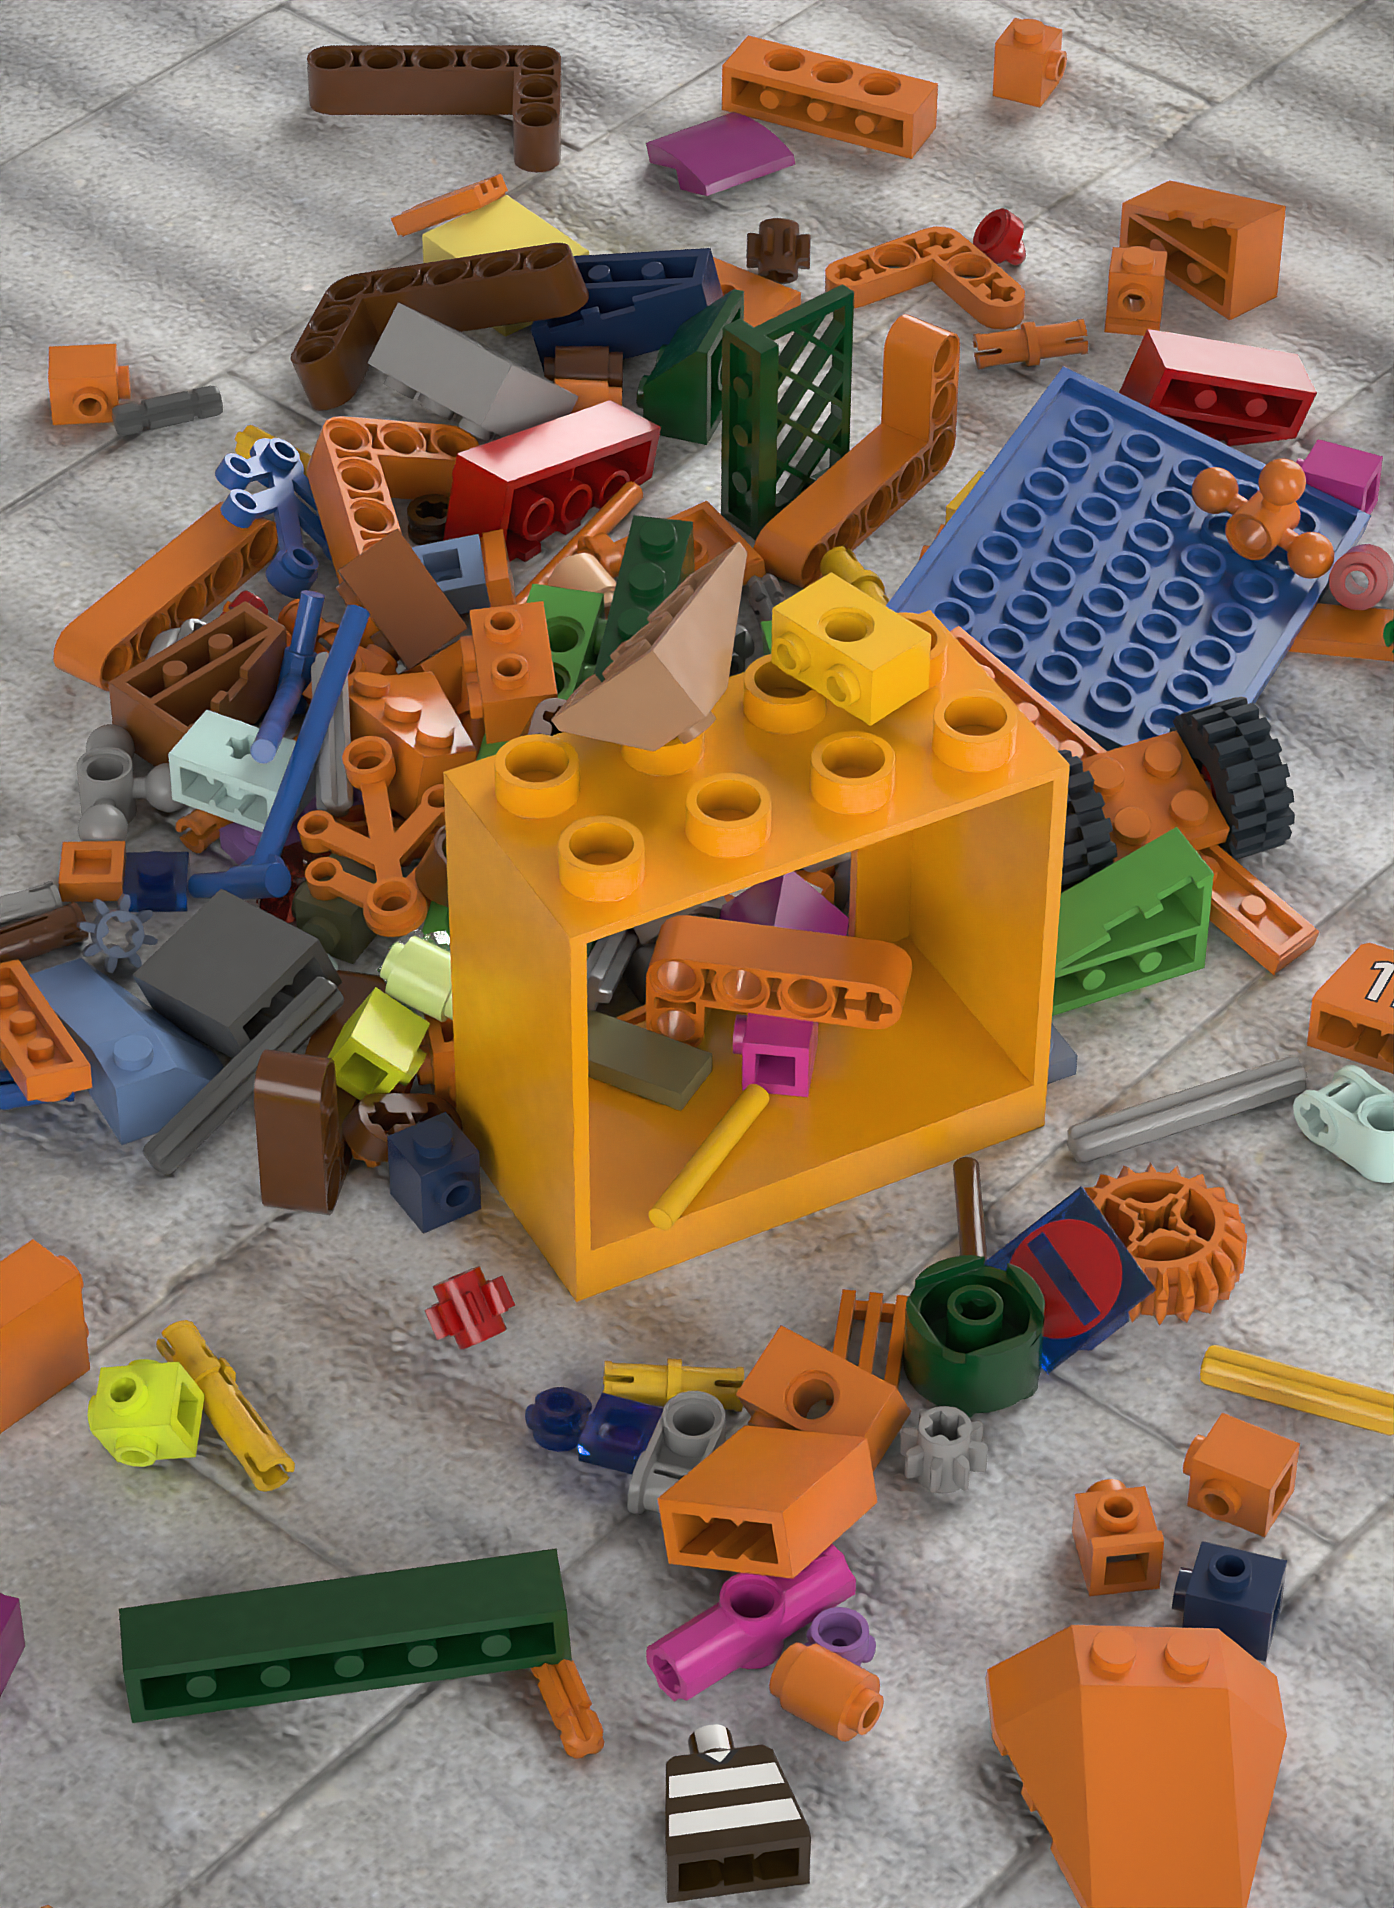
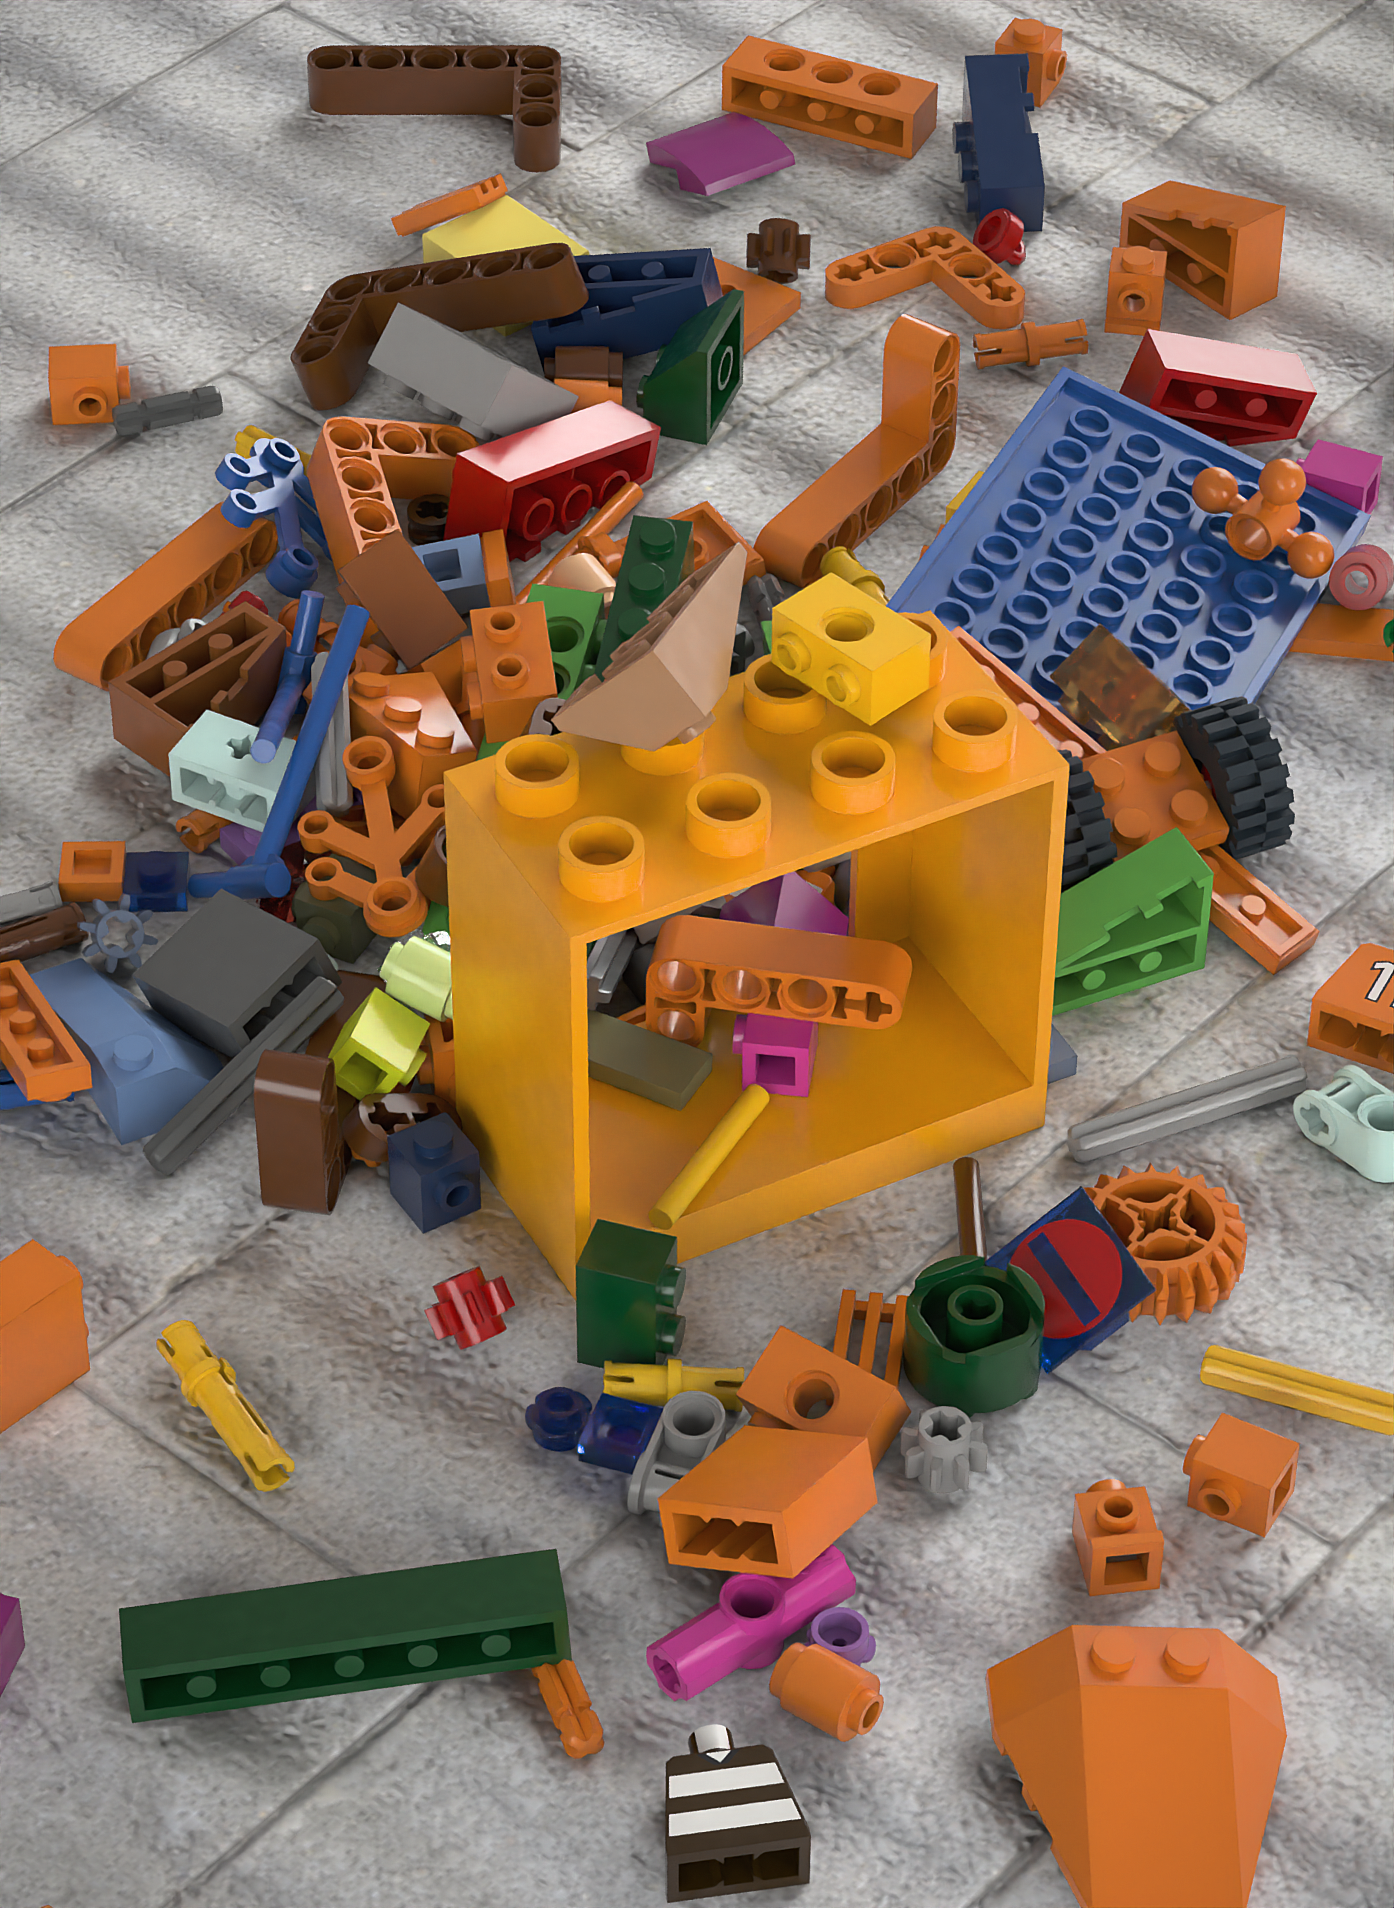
(111, 790): light grey piece -> none
(146, 1412): neon yellow brick -> none
(628, 1296): none -> dark green brick
(755, 418): dark green fence -> none
(995, 140): none -> dark blue wedge
(1116, 691): none -> clear orange brick
(1234, 1594): dark blue brick -> none

